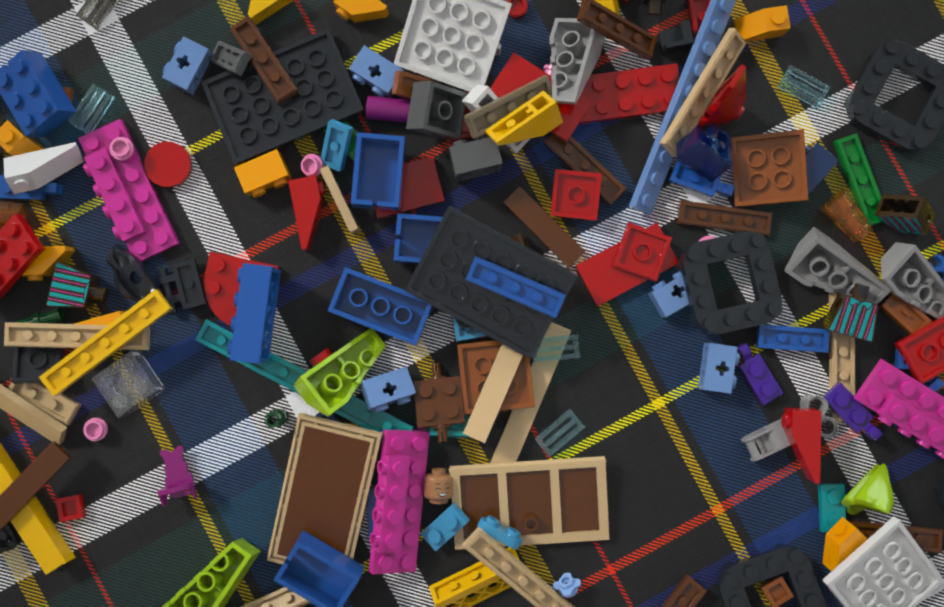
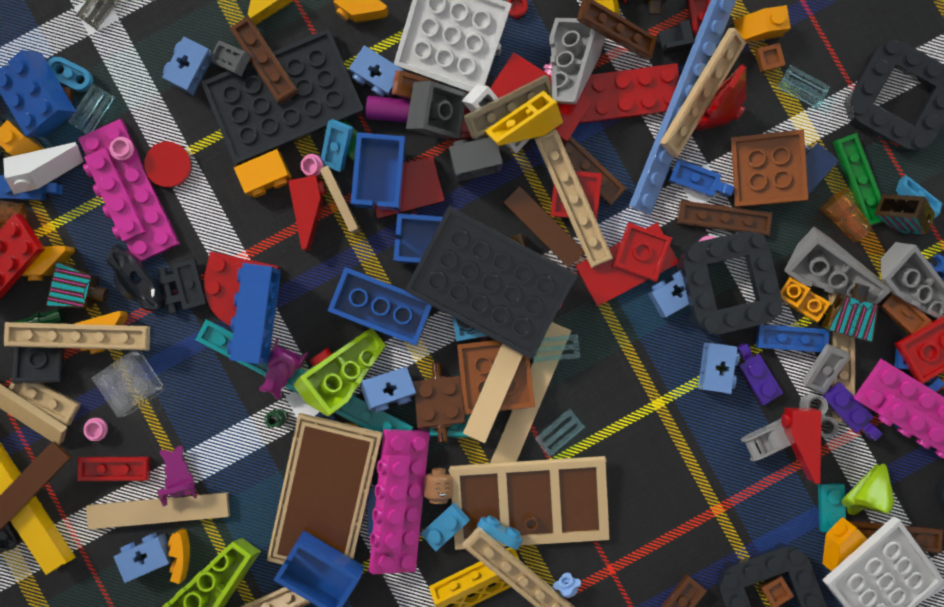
(70, 507): red tile -> none
(71, 74): none -> dark azure plate
(105, 343): yellow plate -> none
(113, 468): none -> red tile
(133, 565): none -> medium blue brick
(151, 510): none -> tan tile
(180, 549): none -> light orange slope
(280, 368): none -> magenta hair
(515, 287): blue plate -> none
(573, 198): none -> tan tile
(706, 152): clear blue brick -> none
(770, 57): none -> dark orange plate
(803, 300): none -> light orange slope
(826, 368): none -> light grey plate
(908, 187): none -> dark azure plate

